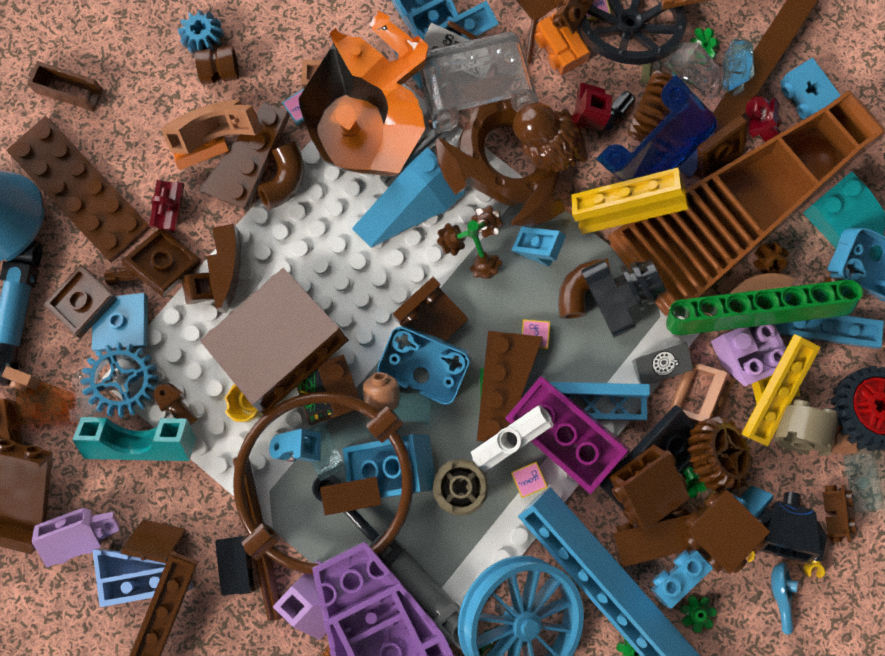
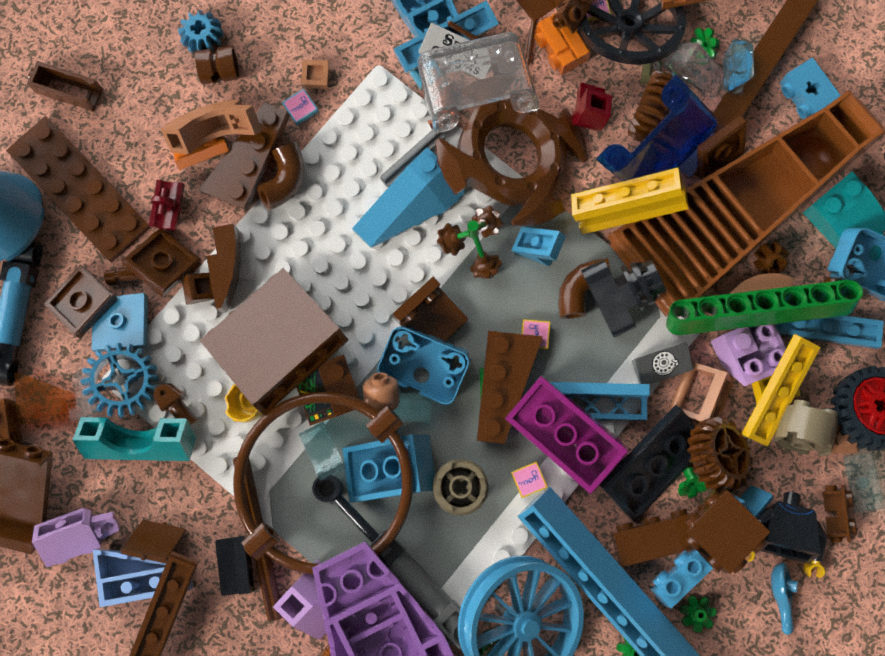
(21, 380): nougat plate -> none
(296, 445): dark azure leg -> none
(350, 496): reddish brown tile -> none
(358, 103): orange piece -> none
(525, 429): white piece -> none
(548, 137): reddish brown hair -> none
(618, 110): black axle -> none
(649, 487): reddish brown brick -> none
(763, 117): dark red hips -> none

